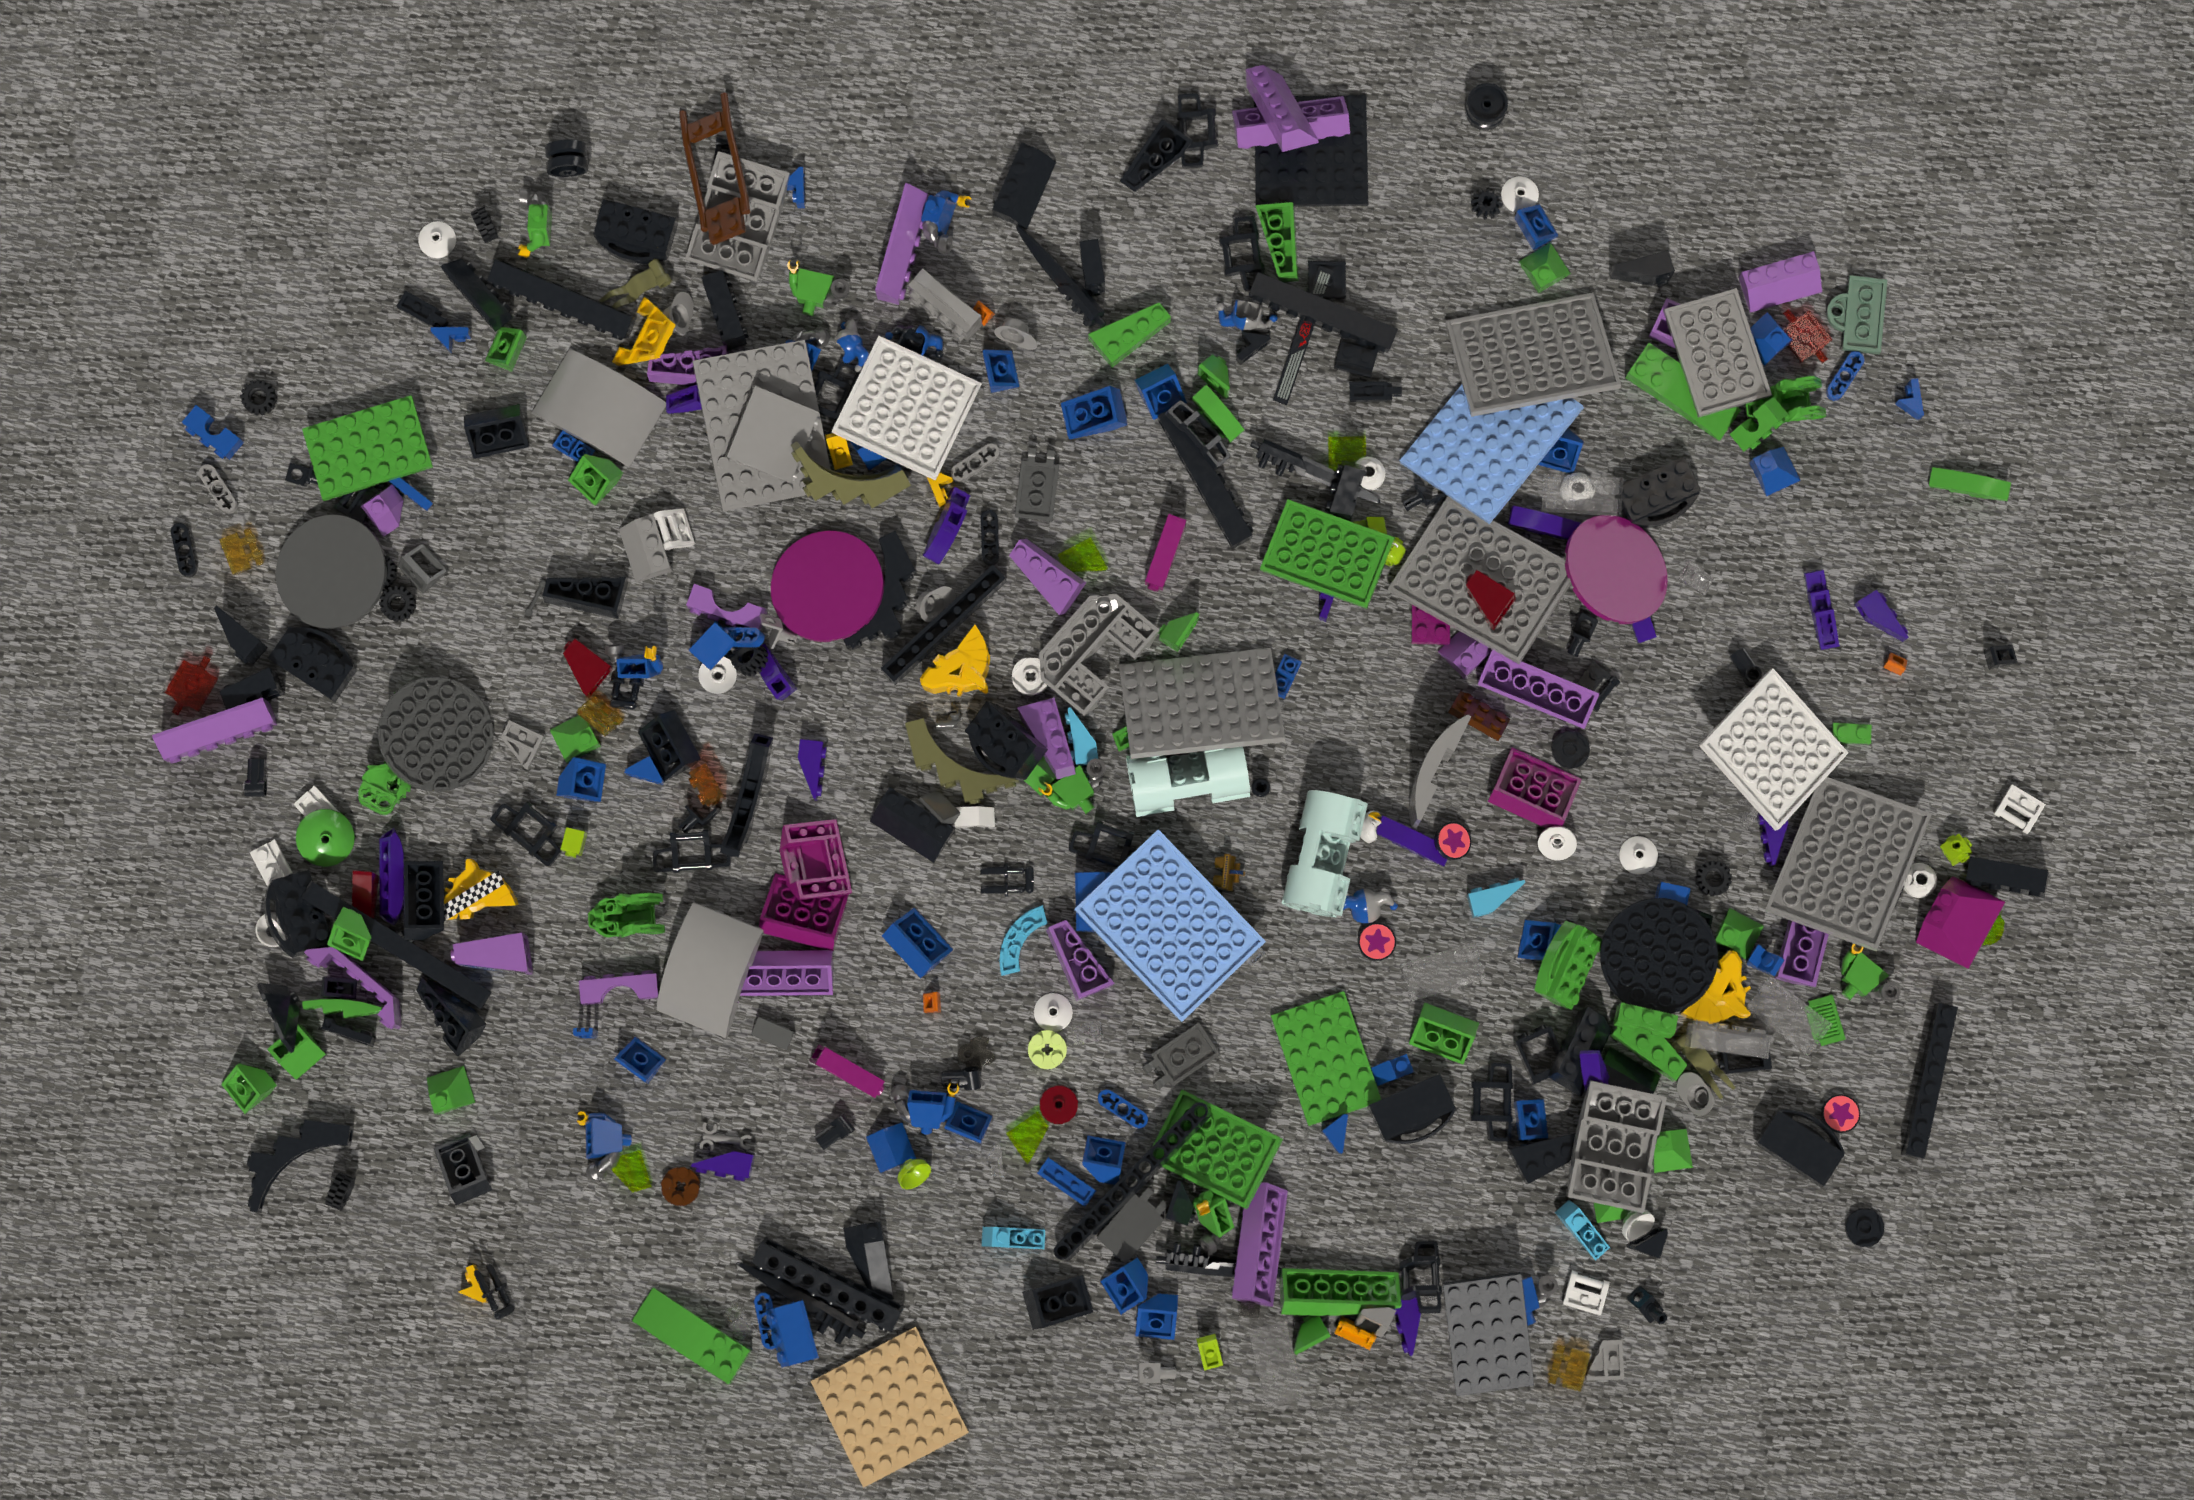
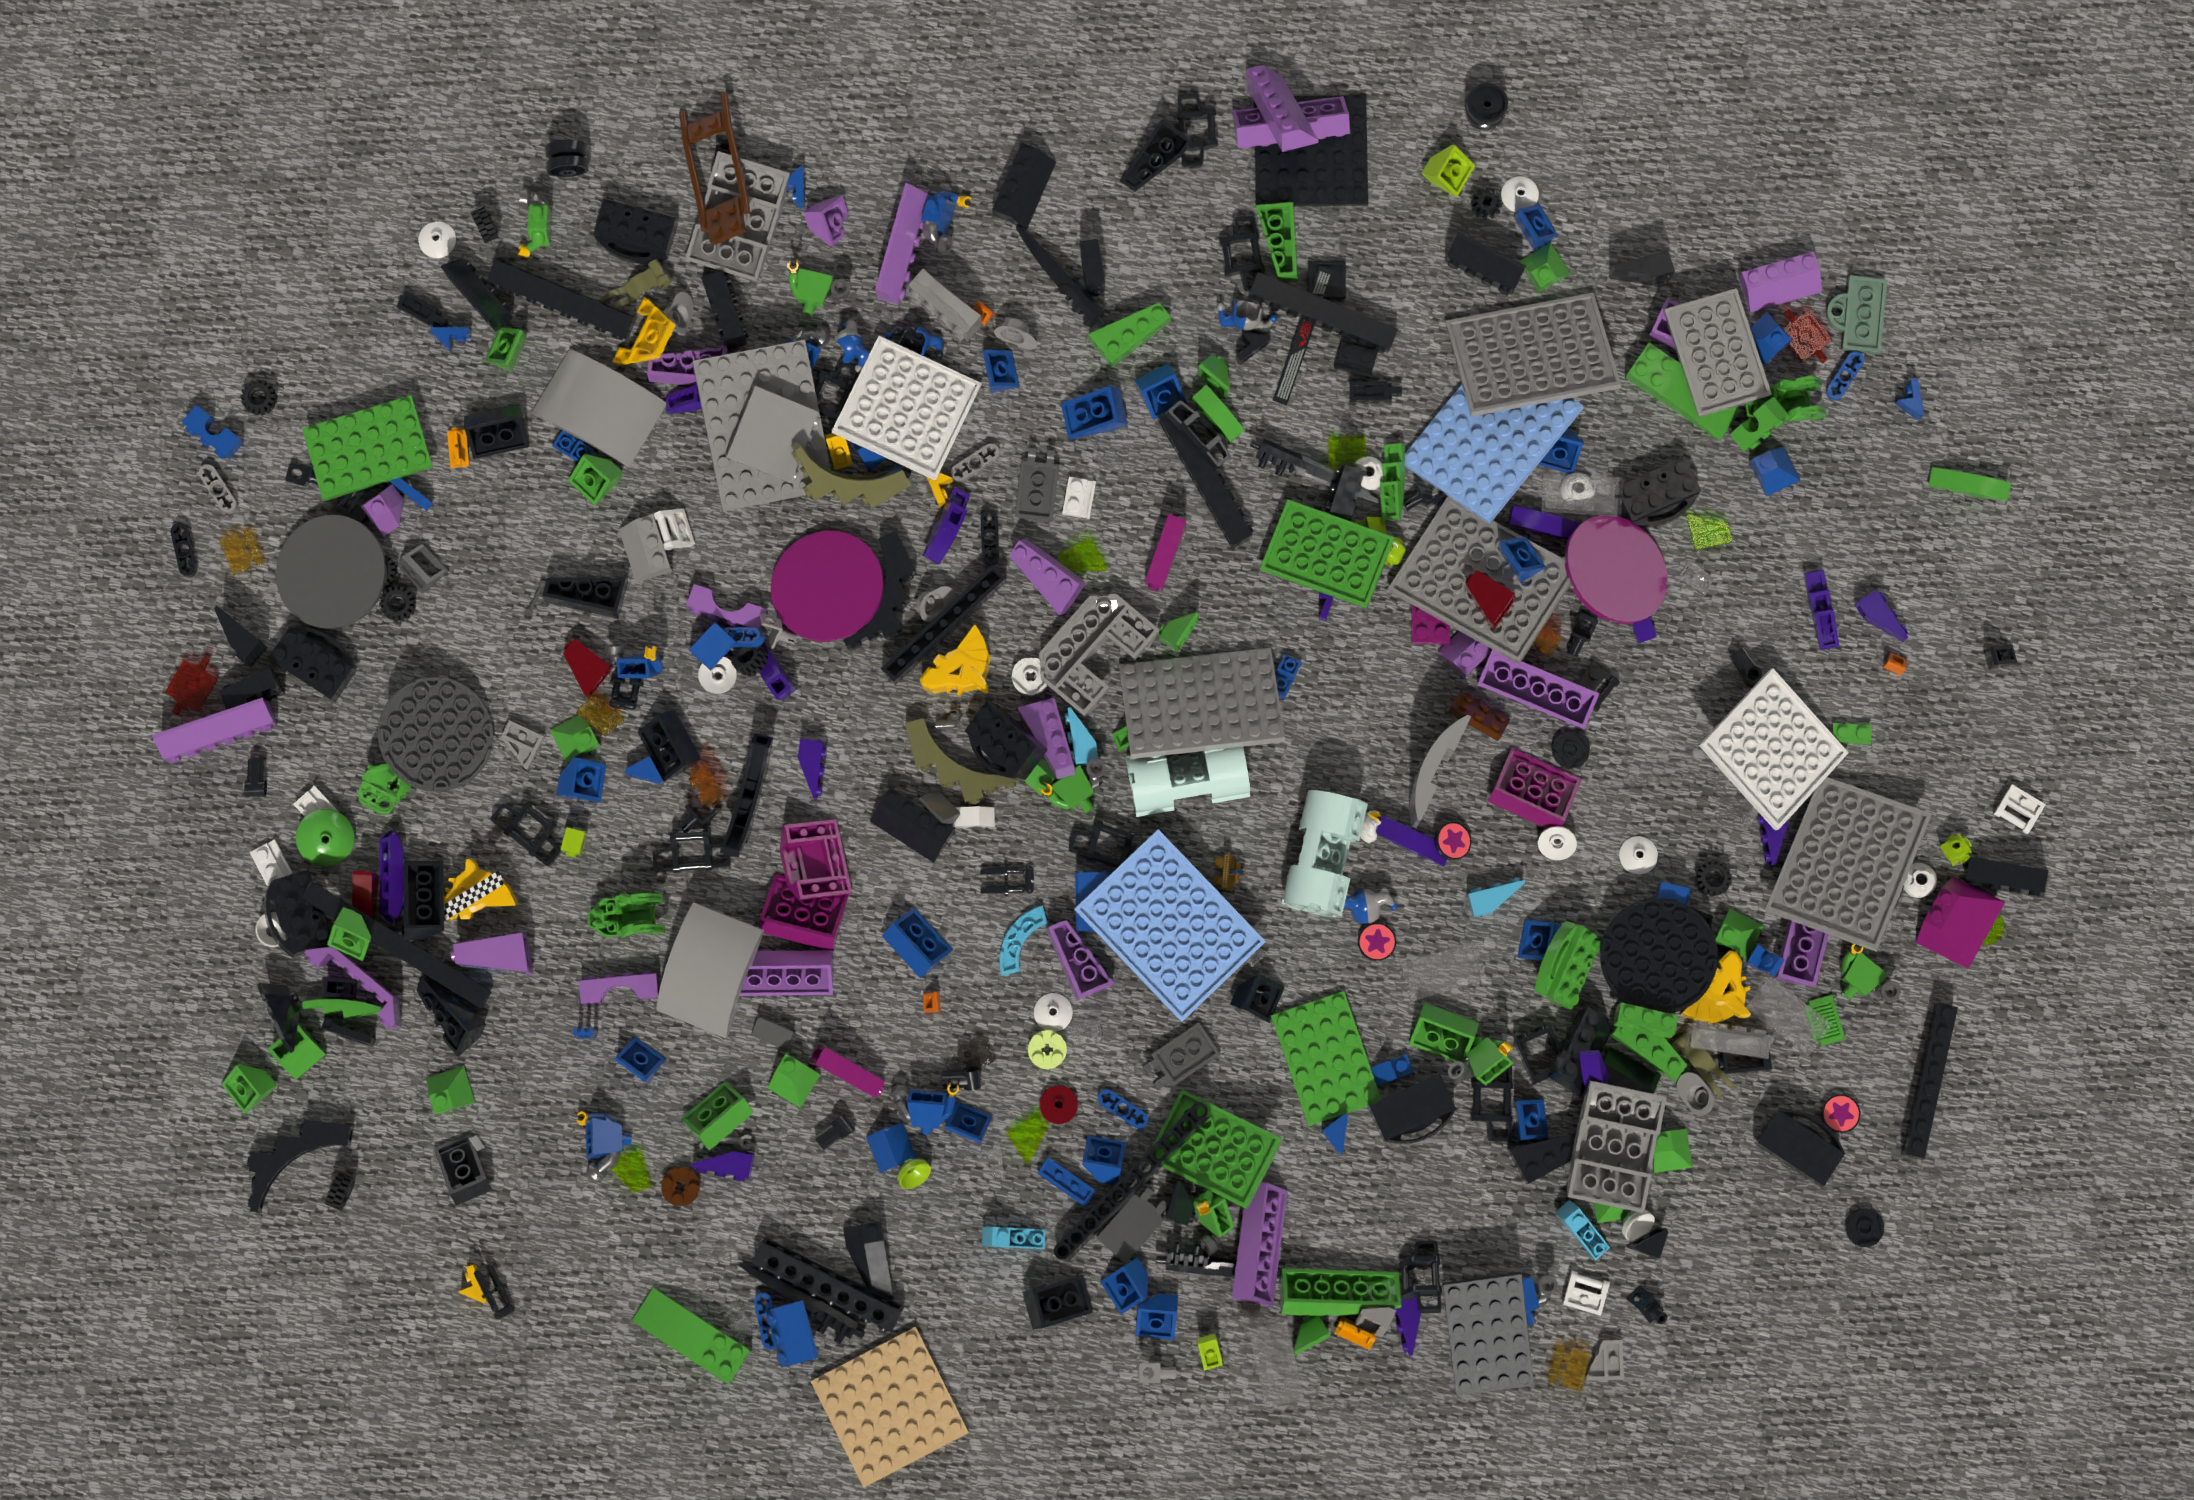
(458, 448): none -> light orange hinge
(717, 1115): none -> bright green slope
(793, 1080): none -> bright green slope
(826, 219): none -> medium lavender slope
(1079, 497): none -> white plate
(1258, 997): none -> black slope
(1260, 782): black cone -> none
(1393, 481): none -> bright green slope
(1449, 170): none -> lime slope
(1484, 1061): none -> bright green torso
(1485, 264): none -> black slope
(1521, 558): none -> blue slope
(1547, 641): none -> clear orange brick
(1708, 533): none -> clear neon green wing

